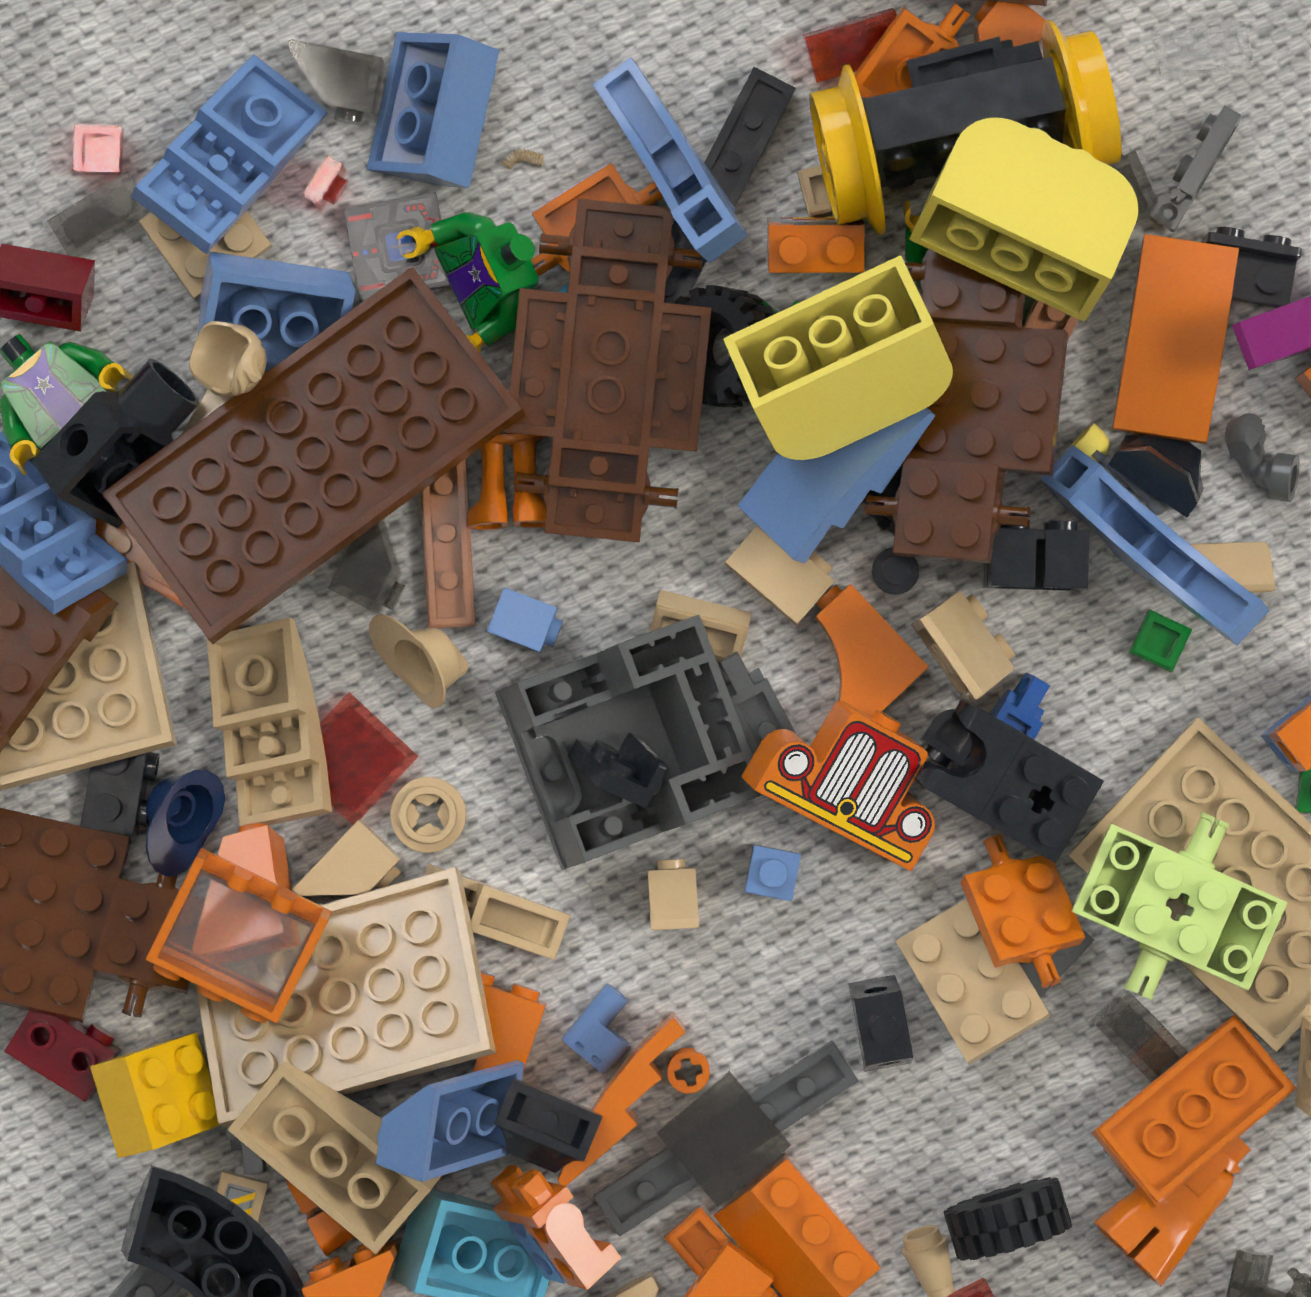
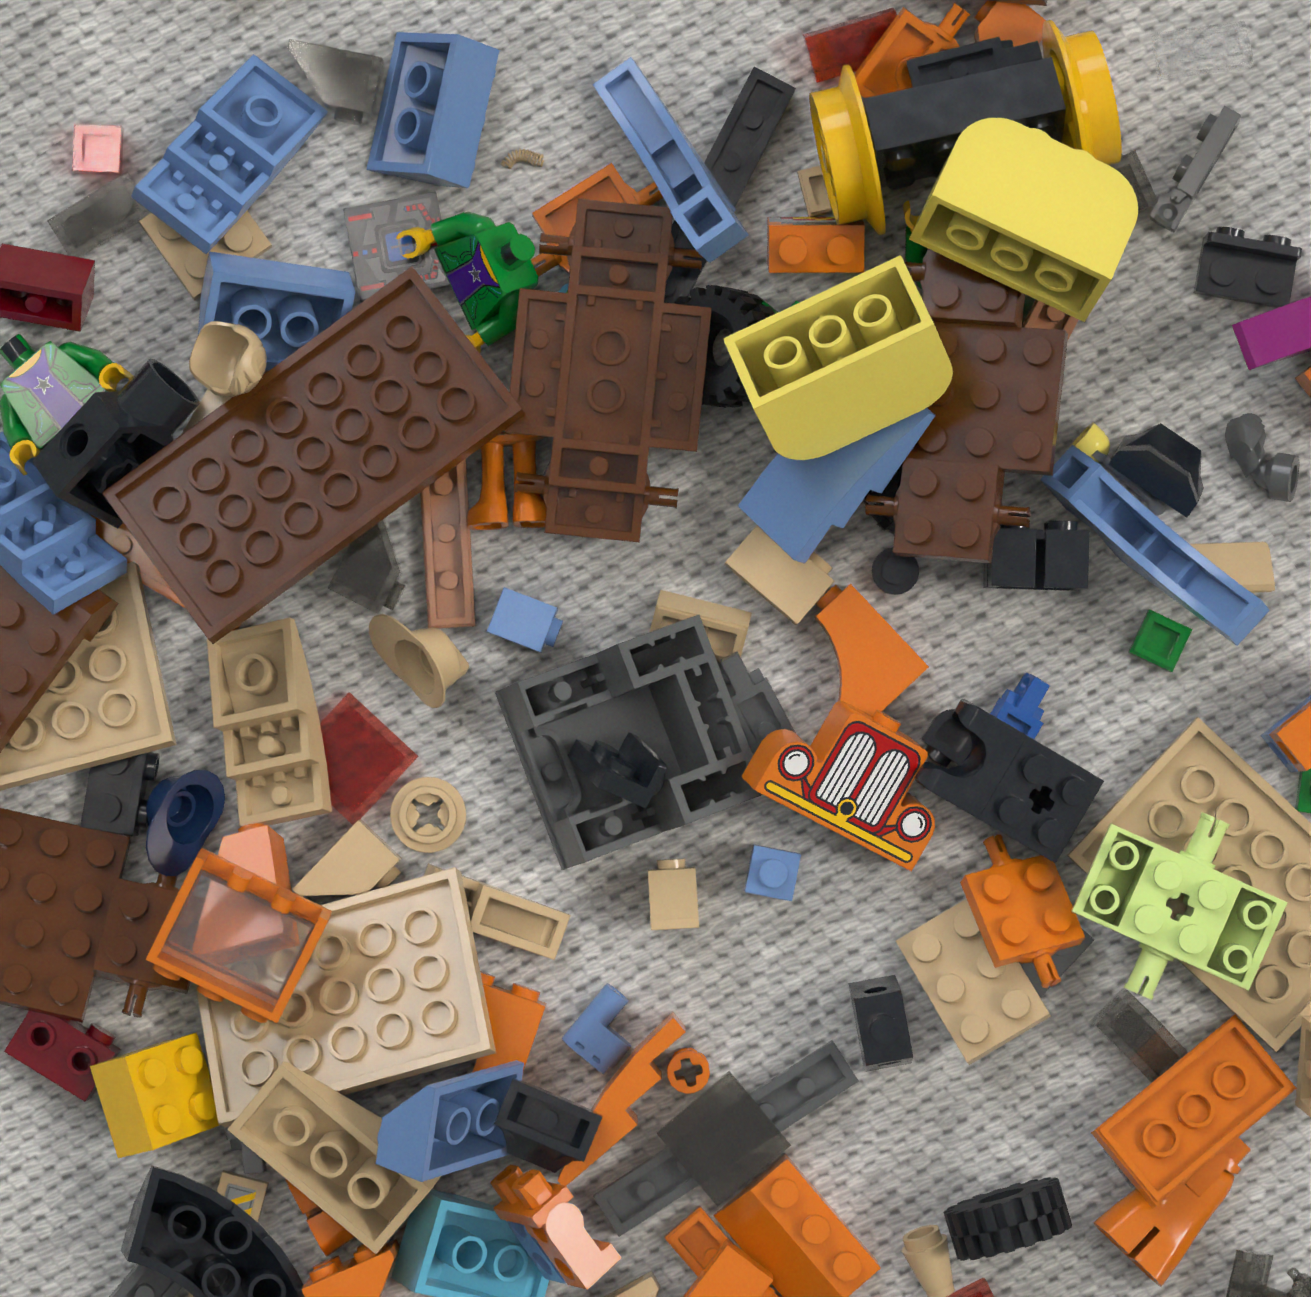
(326, 183): clear red plate -> none
(965, 646): tan slope -> none
(1175, 338): orange slope -> none

